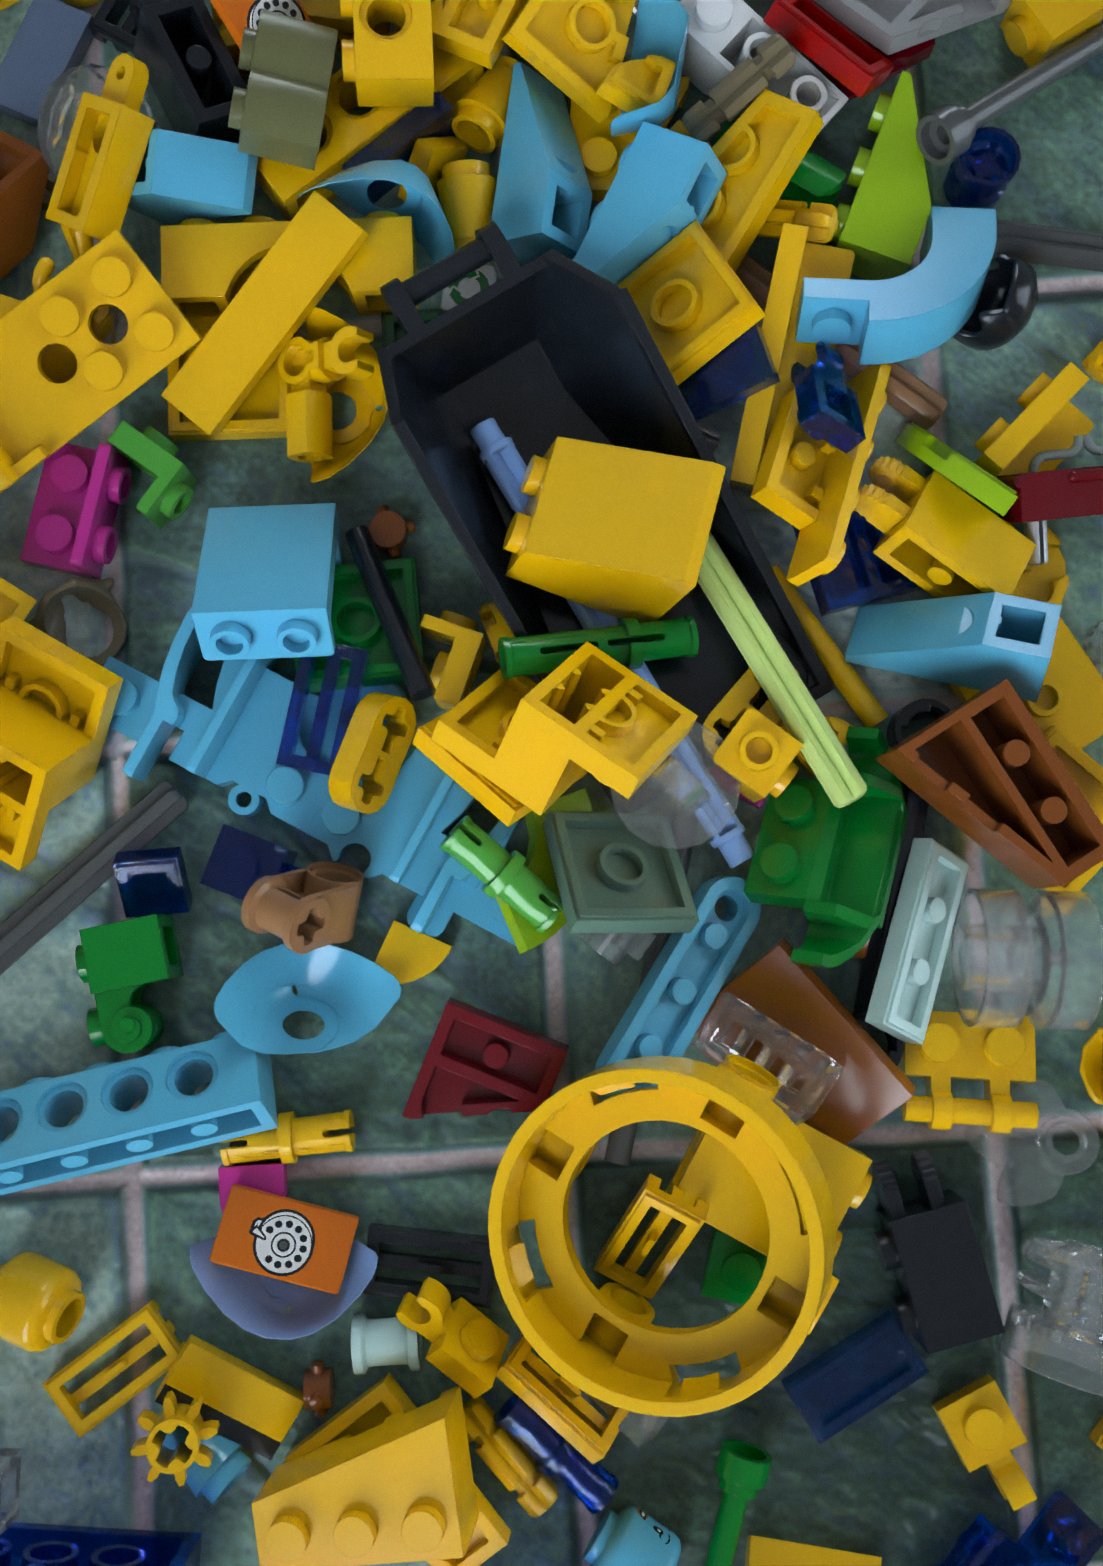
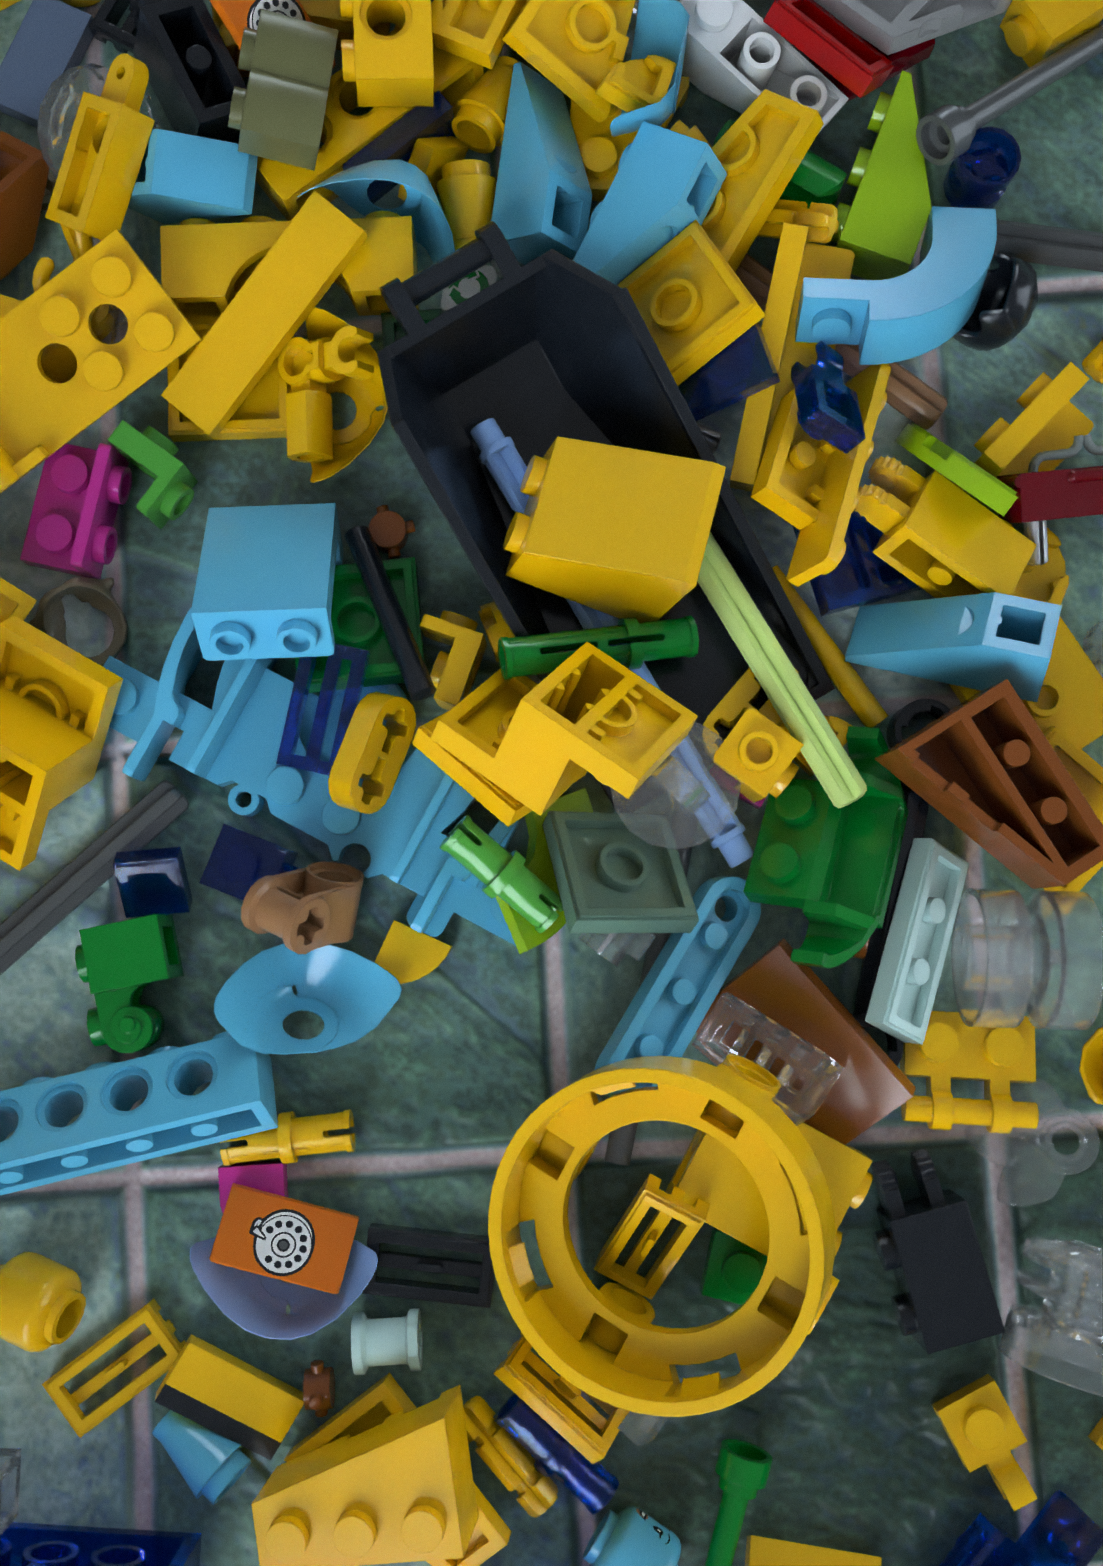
(185, 1453): yellow gear -> none
(461, 1337): yellow plate -> none
(484, 1066): dark red wing -> none
(739, 88): dark tan axle -> none
(854, 1376): clear blue tile -> none

